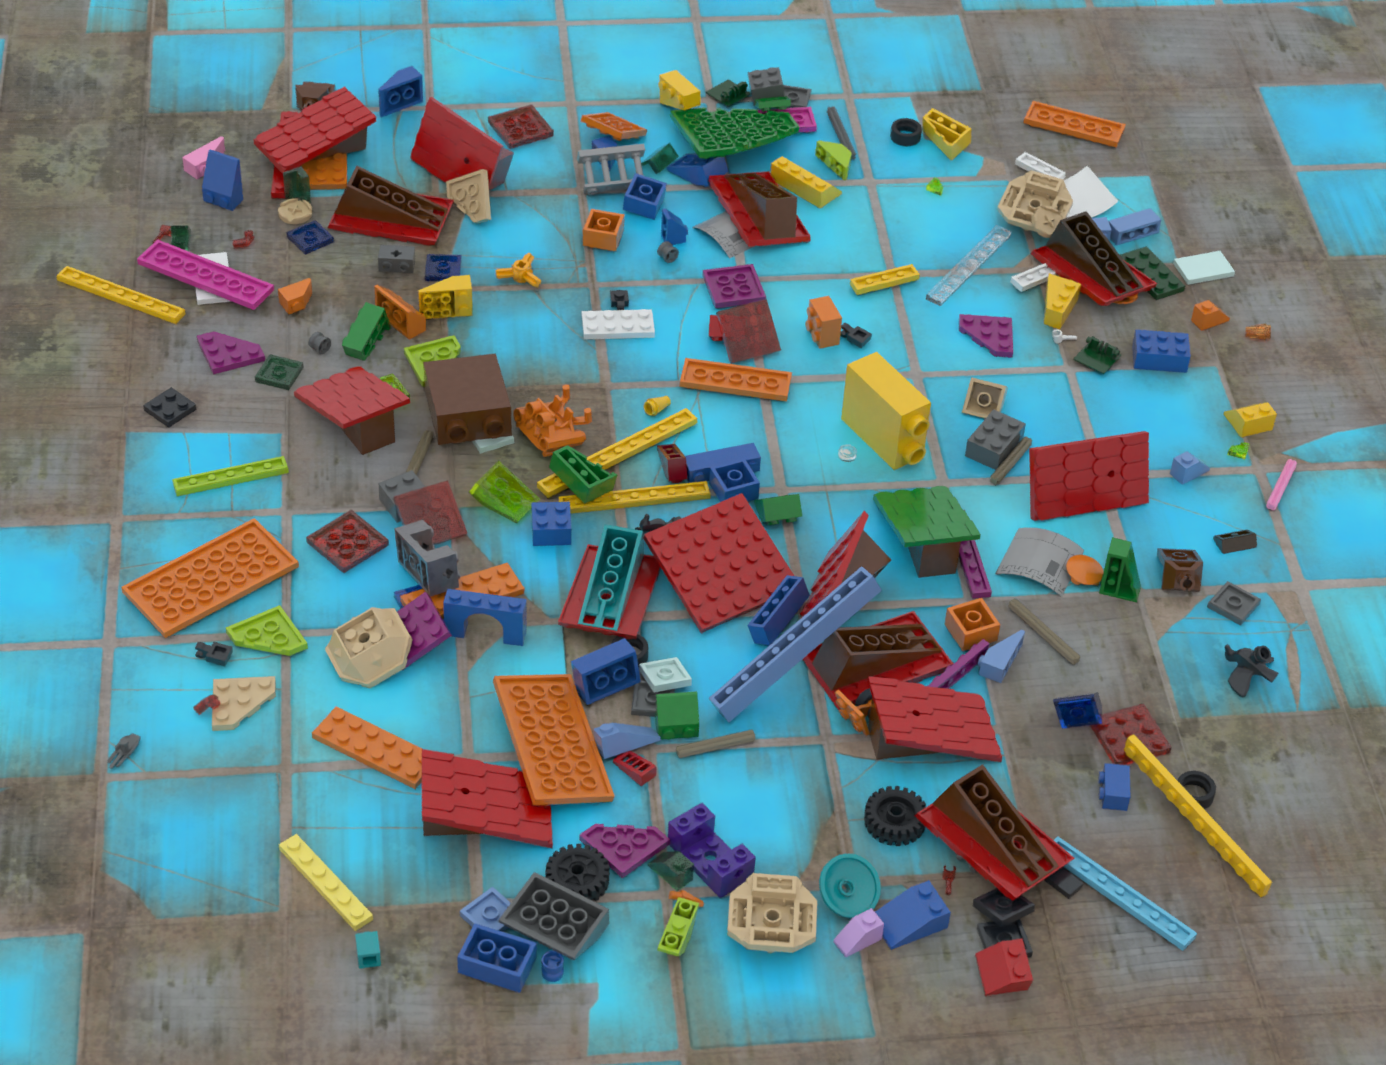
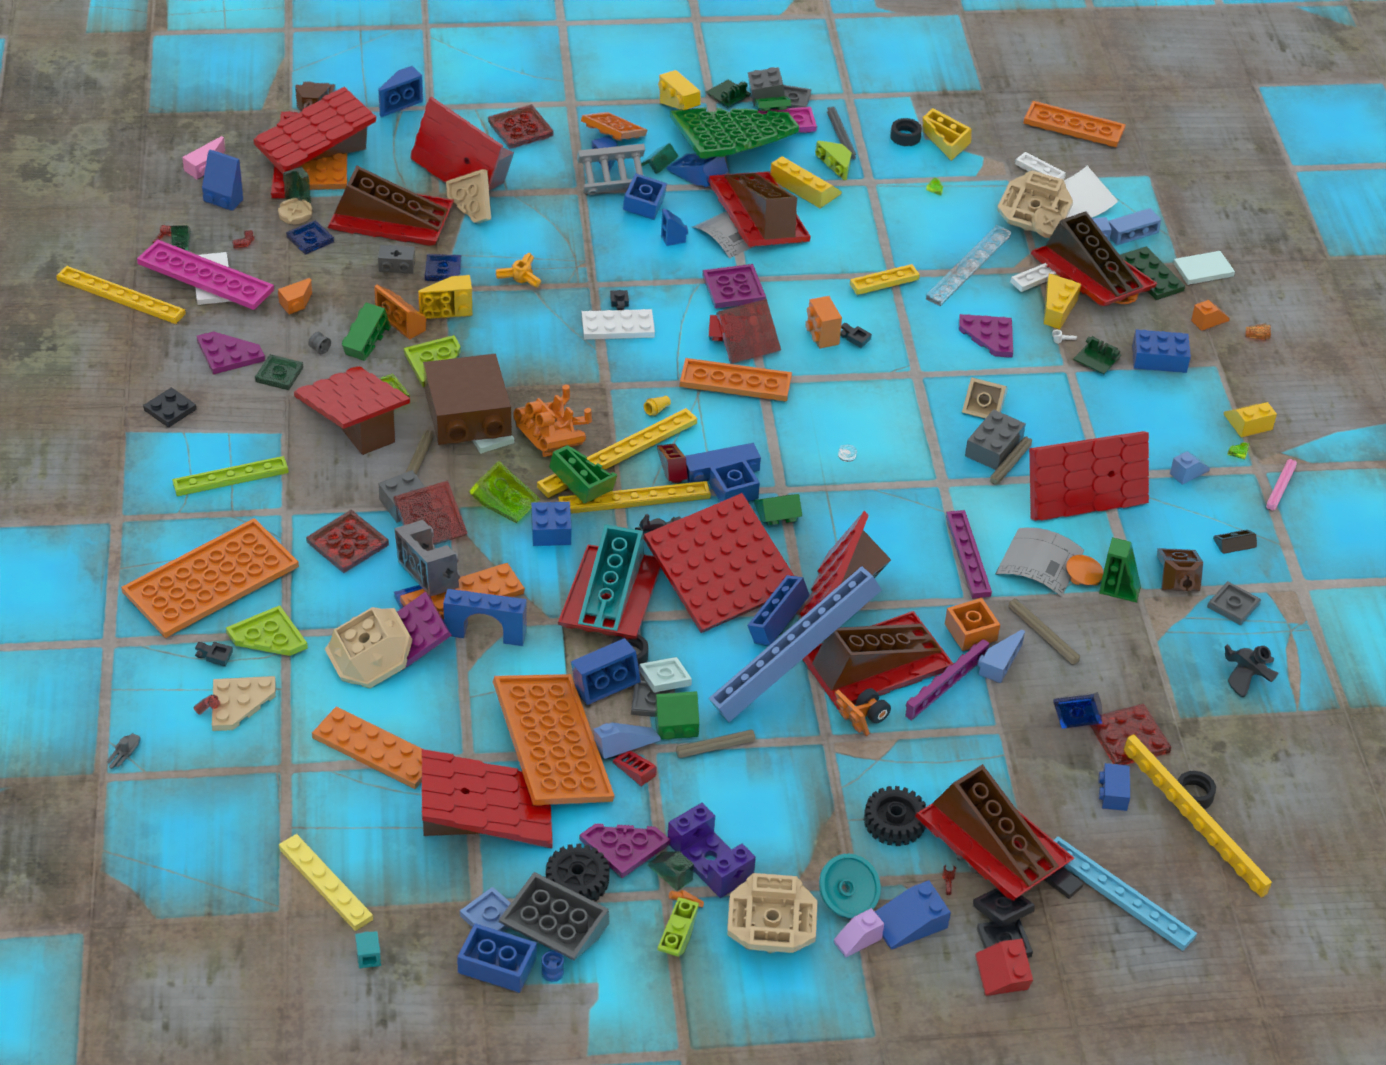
(603, 230): orange brick -> none
(667, 252): dark grey wheel -> none
(886, 411): yellow brick -> none
(928, 720): red piece -> none
(929, 525): green piece -> none

